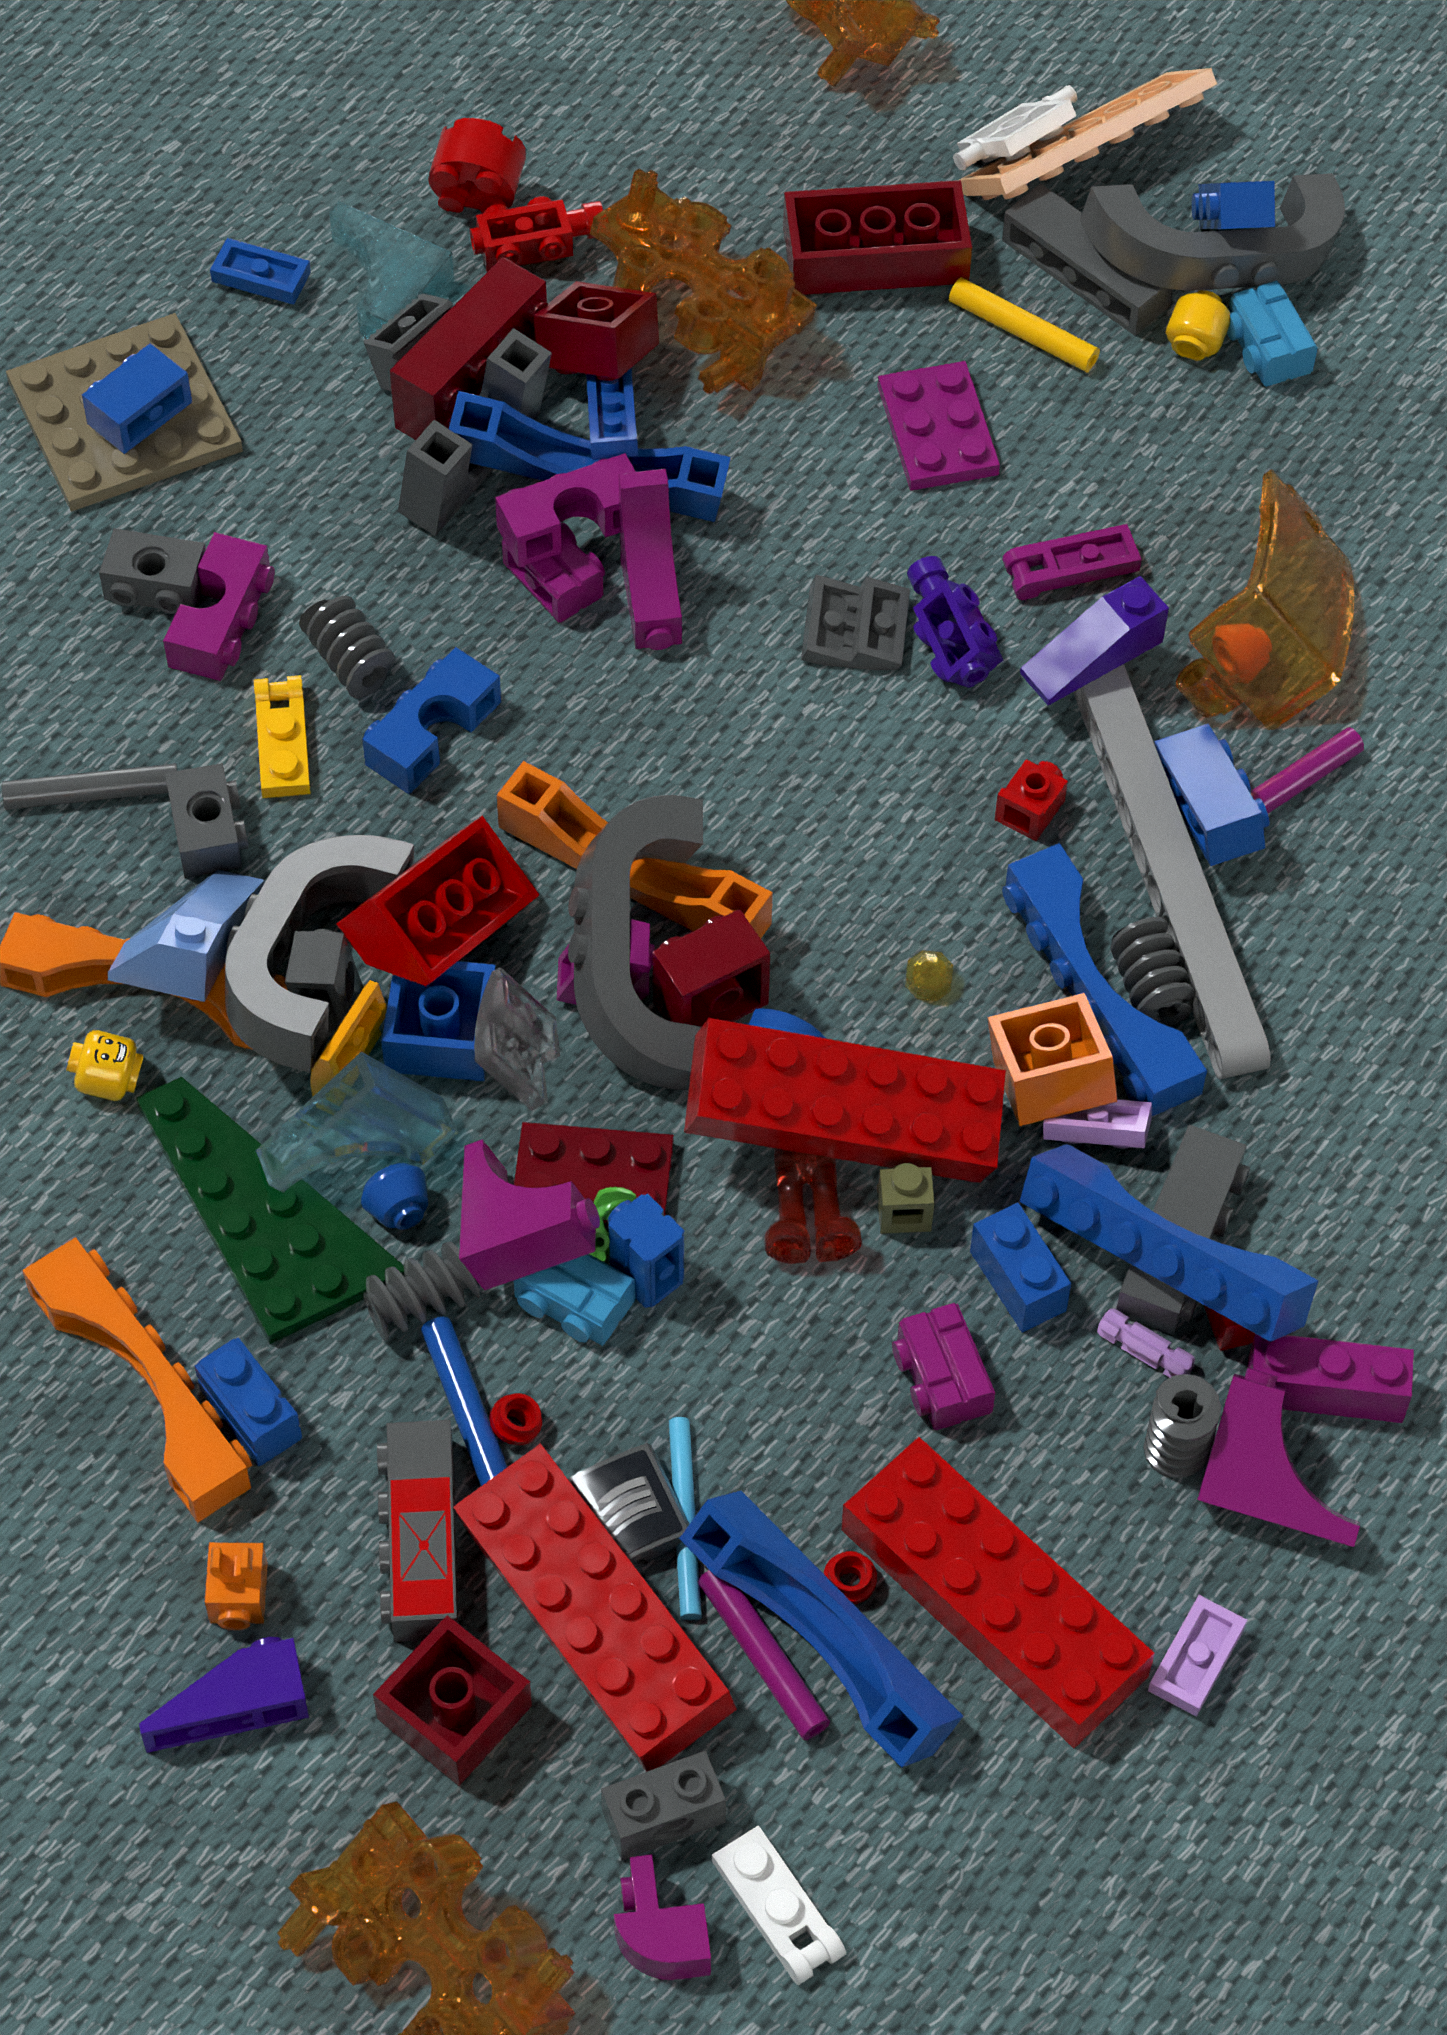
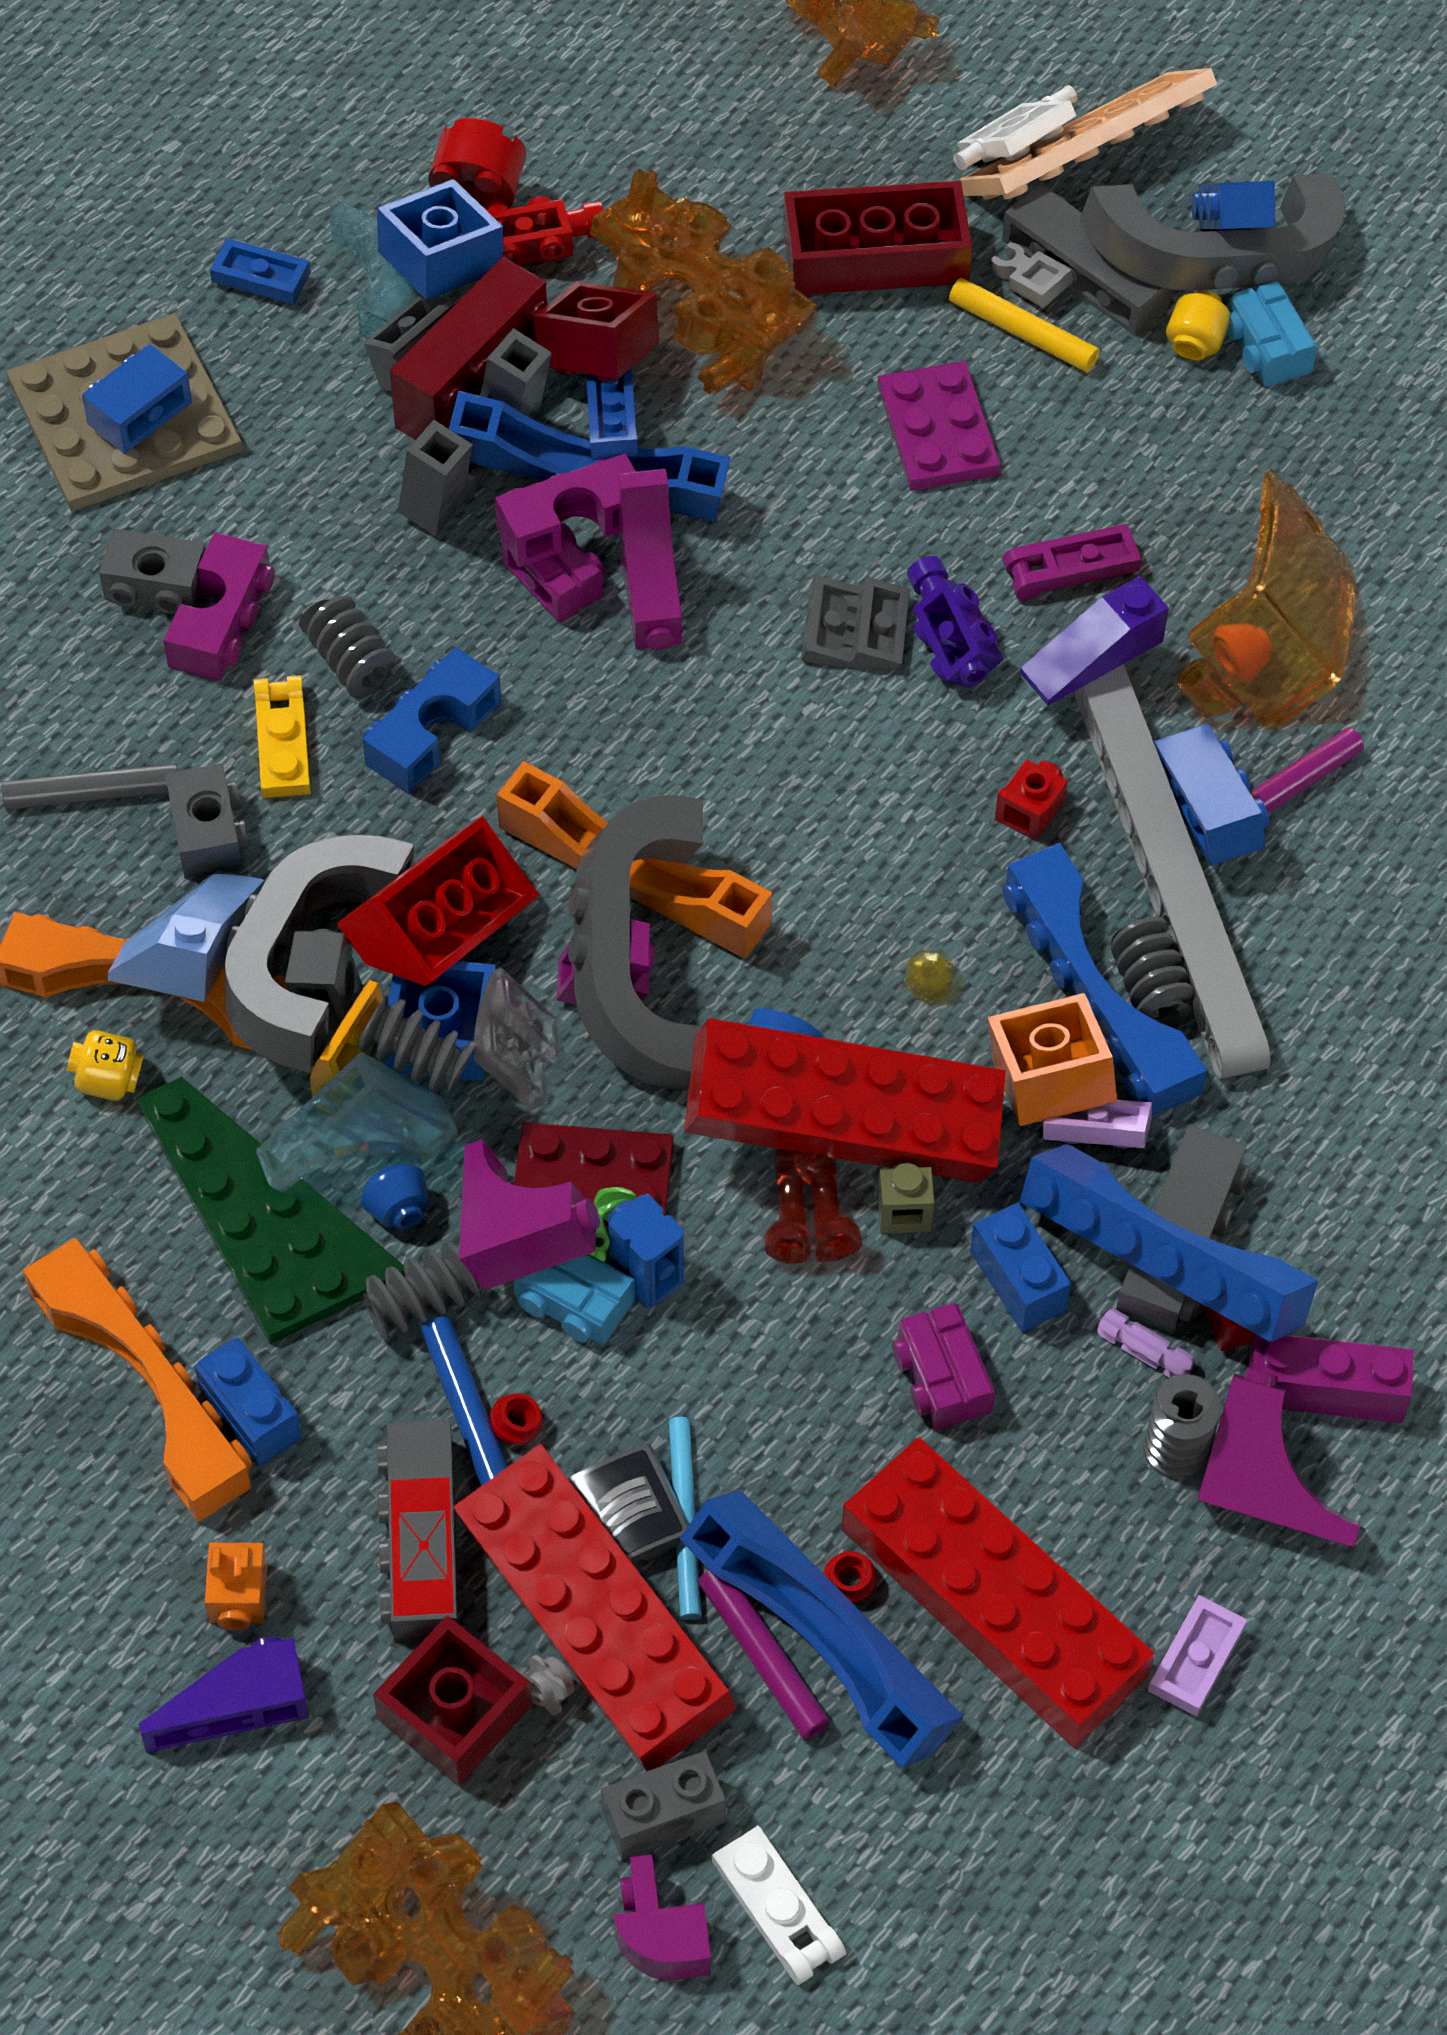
(416, 1046): none -> dark grey piece
(439, 238): none -> blue brick
(549, 1683): none -> light grey plate
(712, 972): dark red brick -> none
(1034, 278): none -> light grey plate

